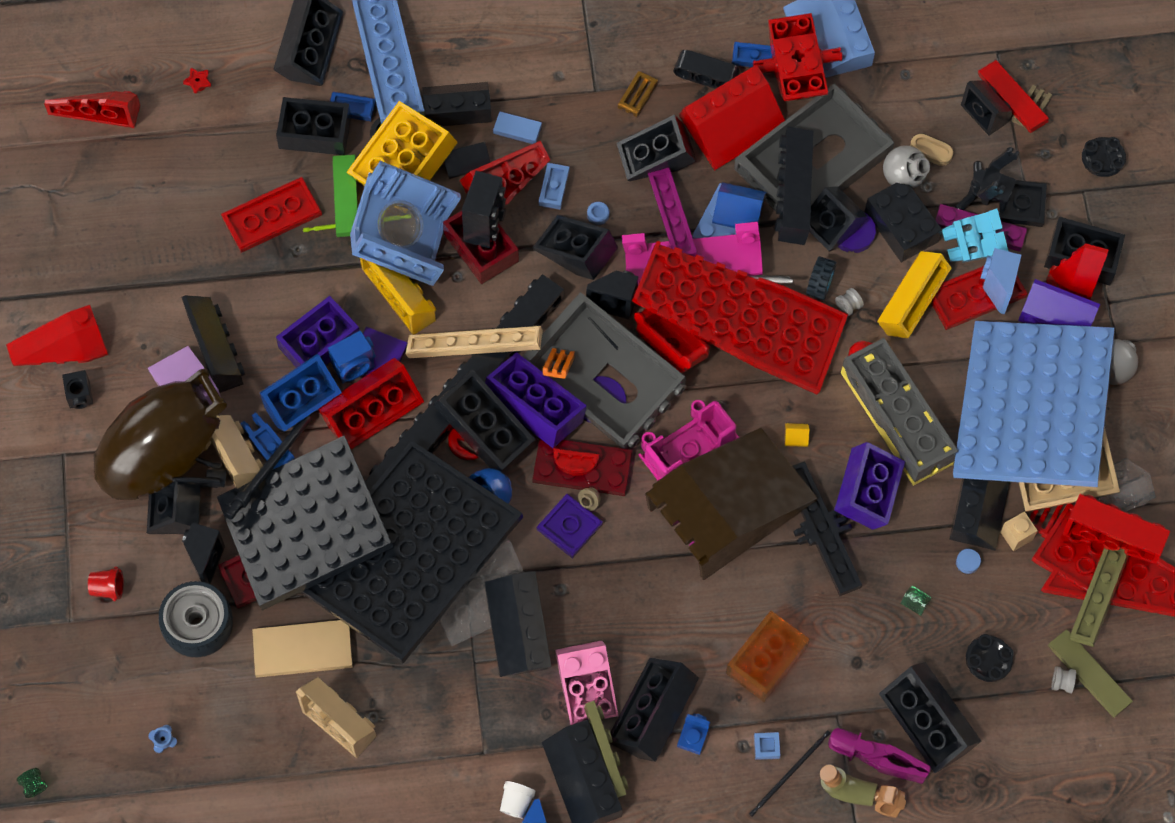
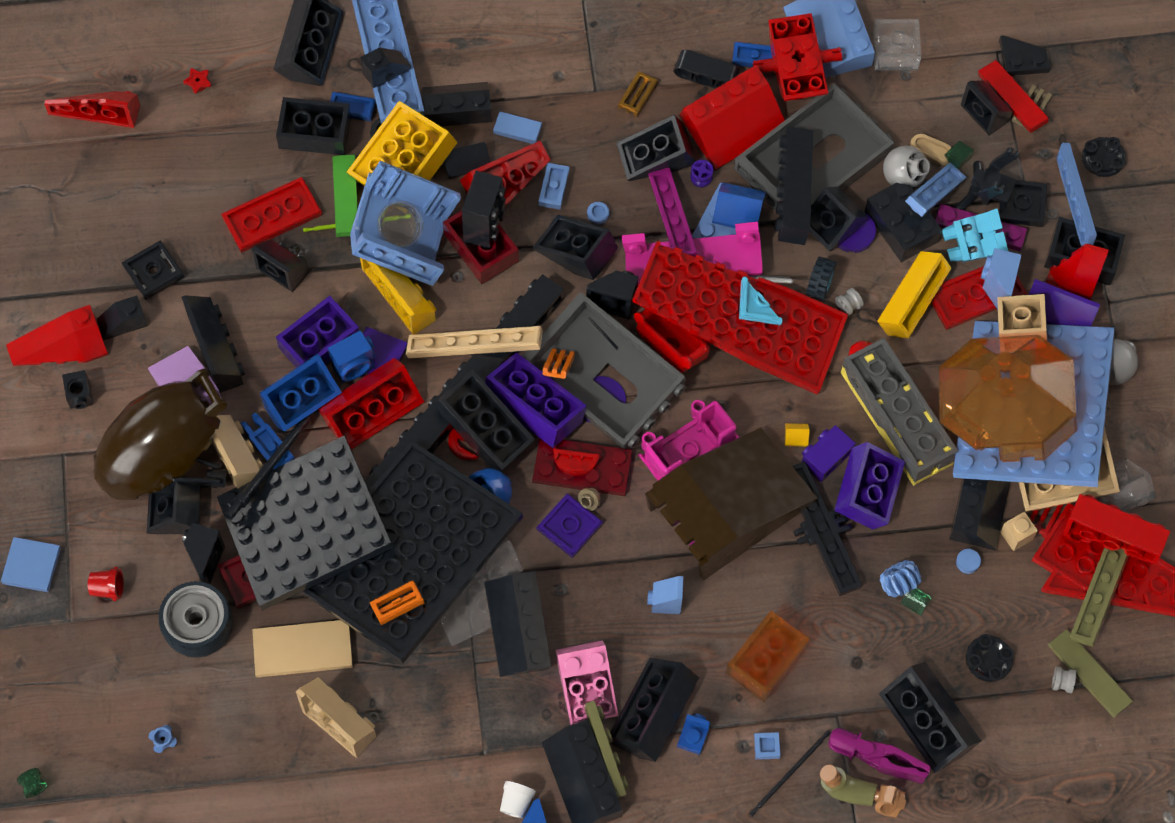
(30, 564): none -> medium blue tile
(121, 318): none -> black slope
(152, 258): none -> black piece
(280, 264): none -> black slope
(383, 65): none -> black slope
(394, 609): none -> orange tile
(666, 596): none -> medium blue slope
(700, 168): none -> dark purple wheel
(754, 306): none -> medium azure tile
(827, 453): none -> dark purple brick
(896, 44): none -> clear brick
(900, 578): none -> medium blue gear
(935, 189): none -> medium blue plate
(959, 154): none -> clear green slope
(1018, 414): none -> clear orange windscreen
(1022, 315): none -> tan brick
(1023, 58): none -> black wing
(1076, 195): none -> medium blue tile

